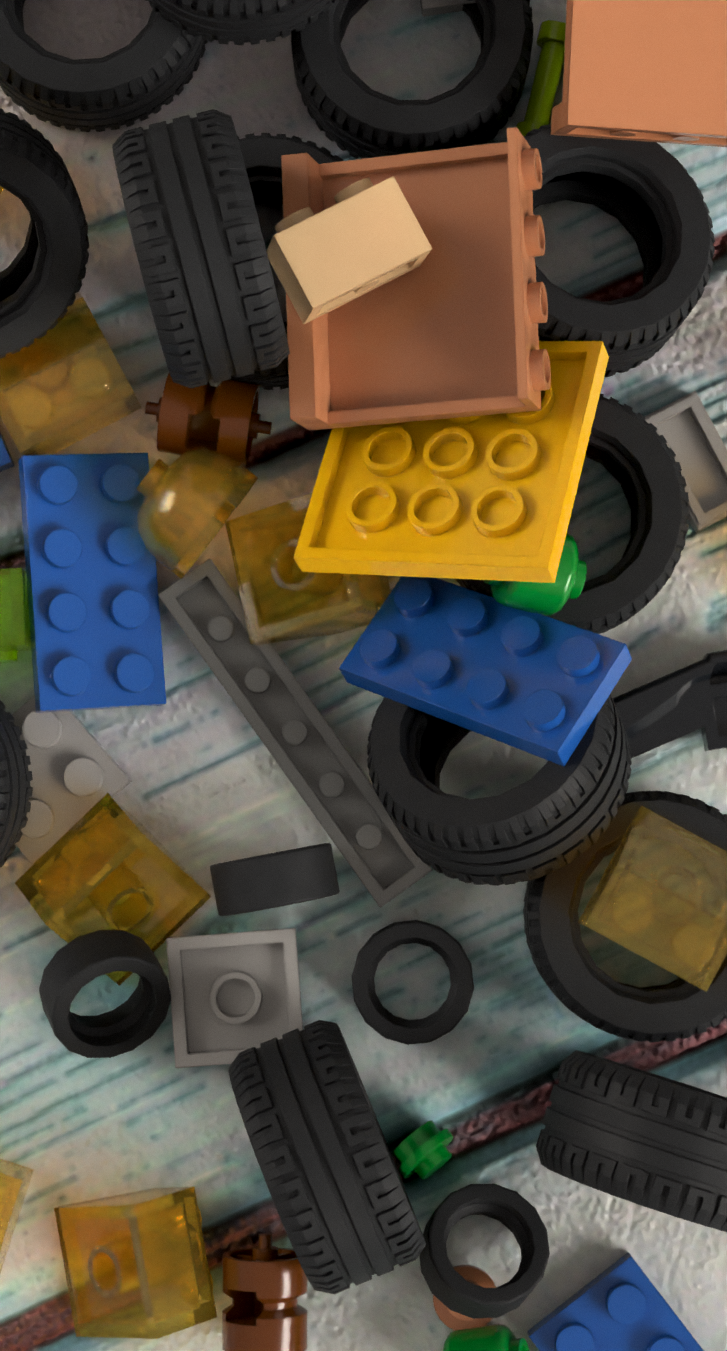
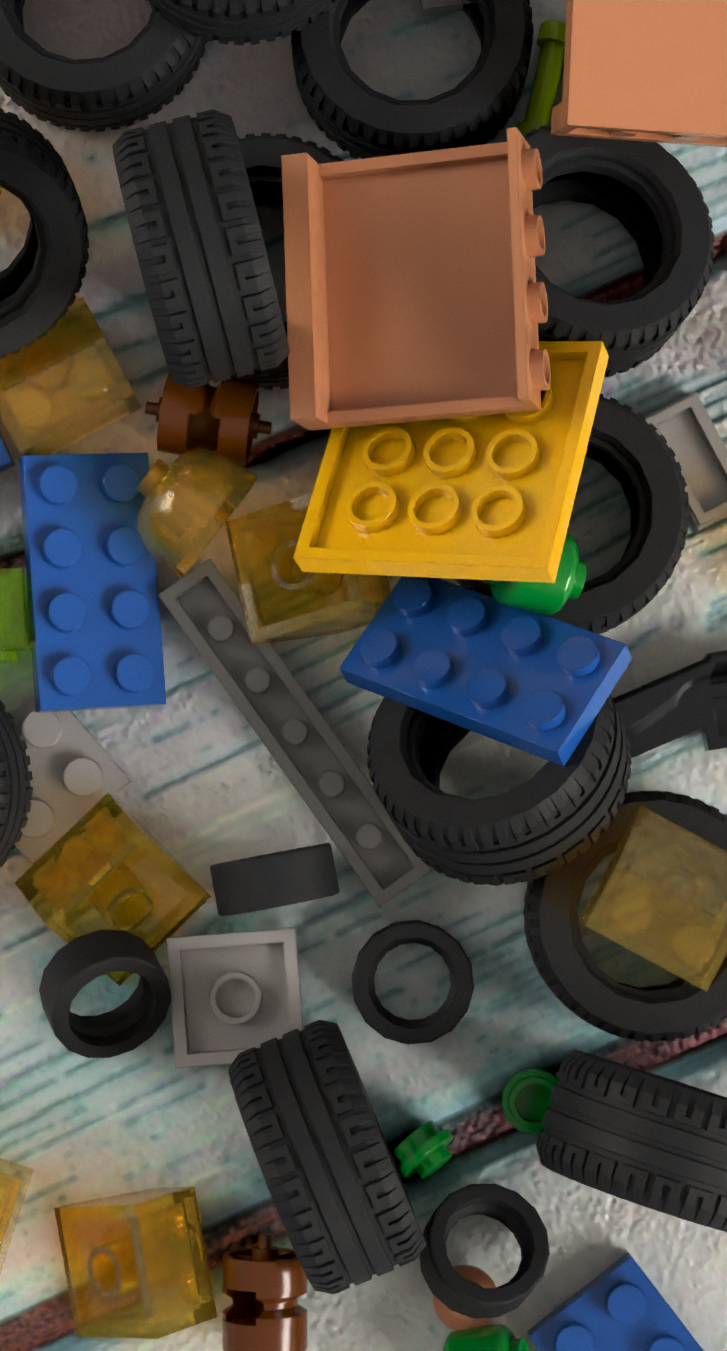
(346, 247): tan brick -> none
(527, 1098): none -> green plate

